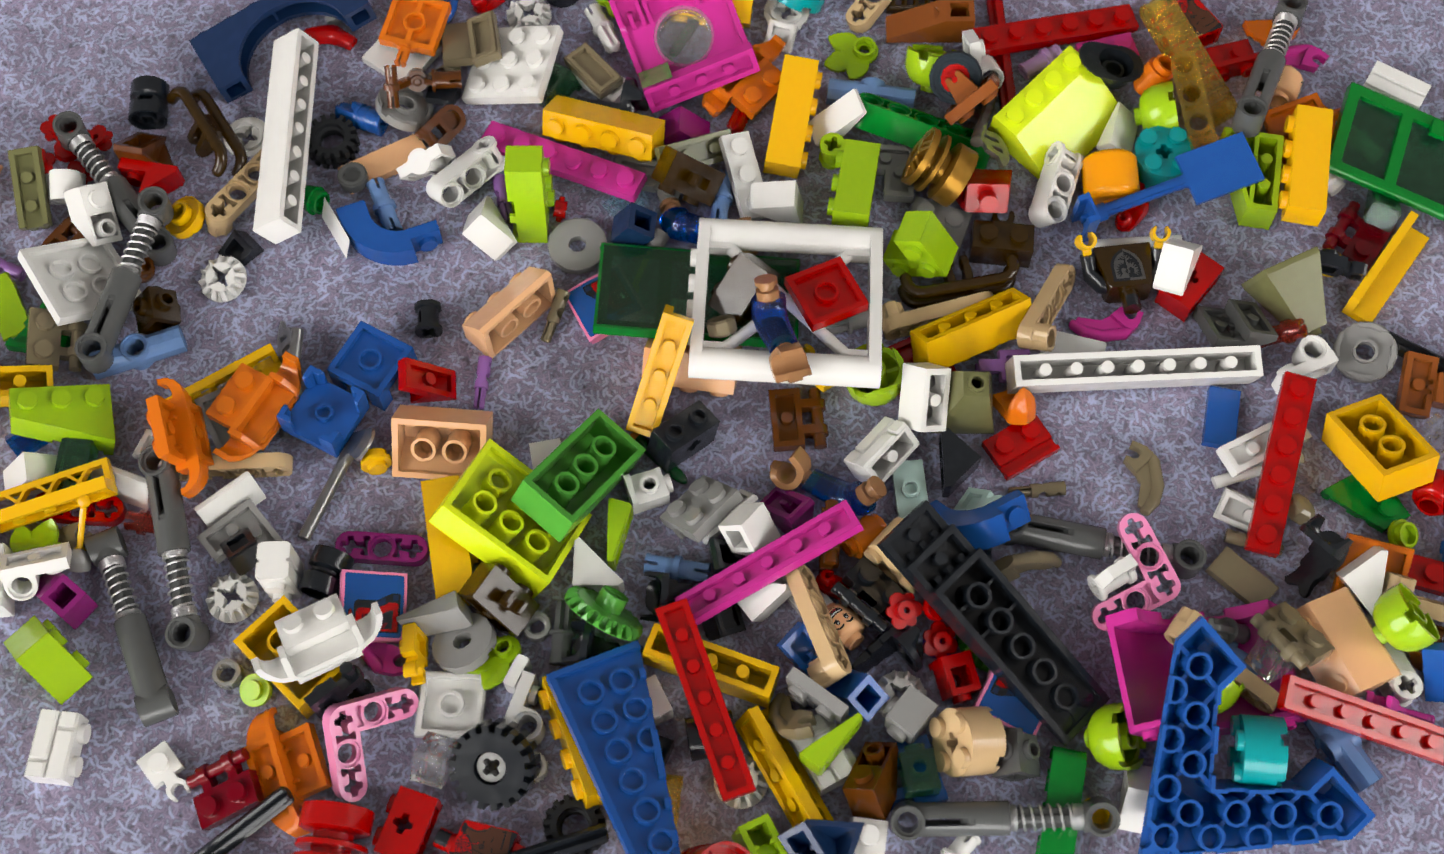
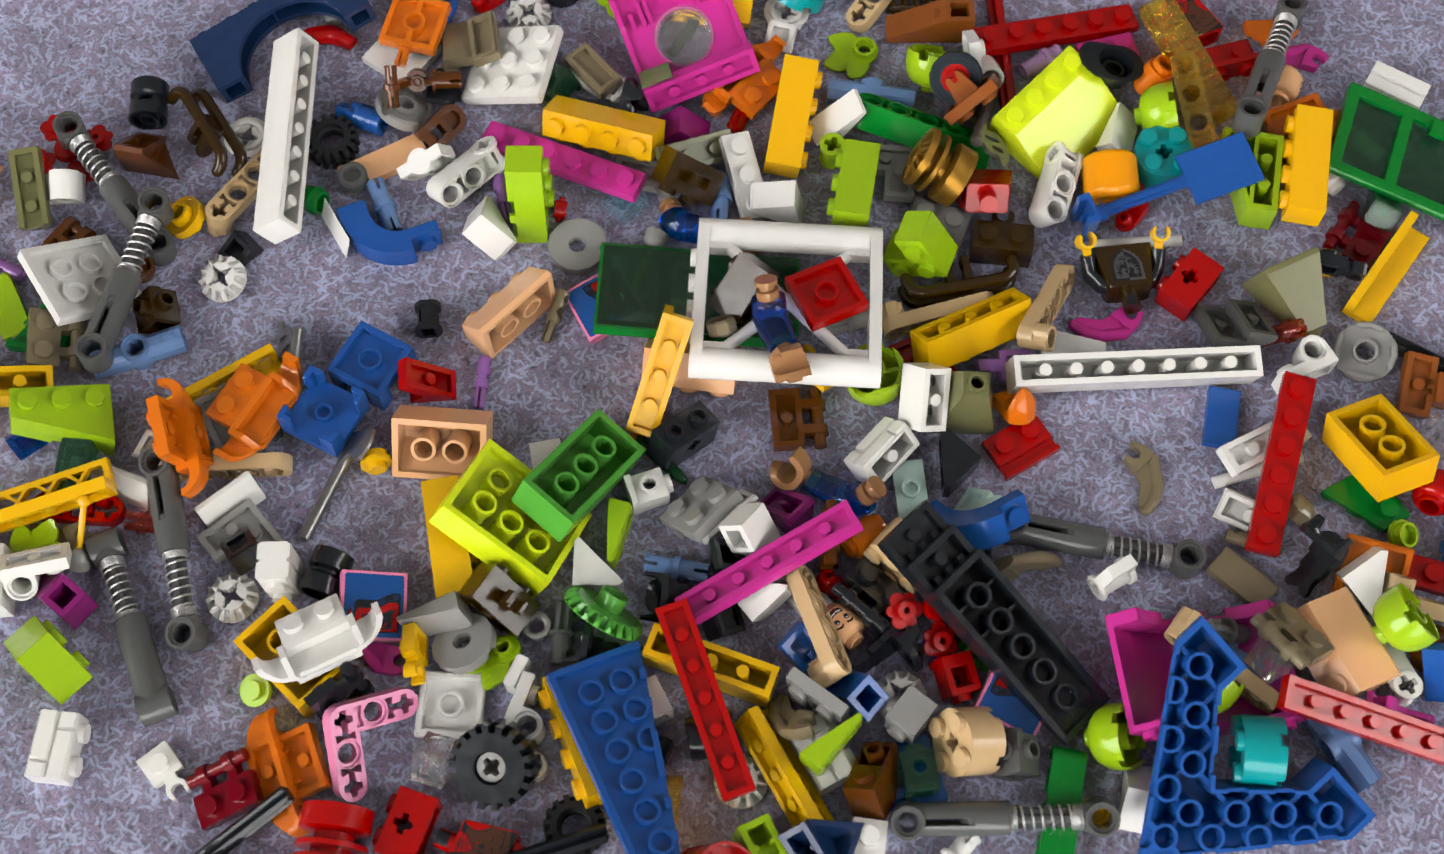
(27, 468): white slope -> none
(93, 213): white slope -> none
(148, 174): red slope -> none
(222, 665): light grey axle -> none
(406, 542): magenta beam -> none
(603, 28): white axle -> none
(634, 225): dark blue brick -> none
(1035, 489): dark tan pin -> none
(1148, 585): bright pink beam -> none
(1176, 265): white slope -> none

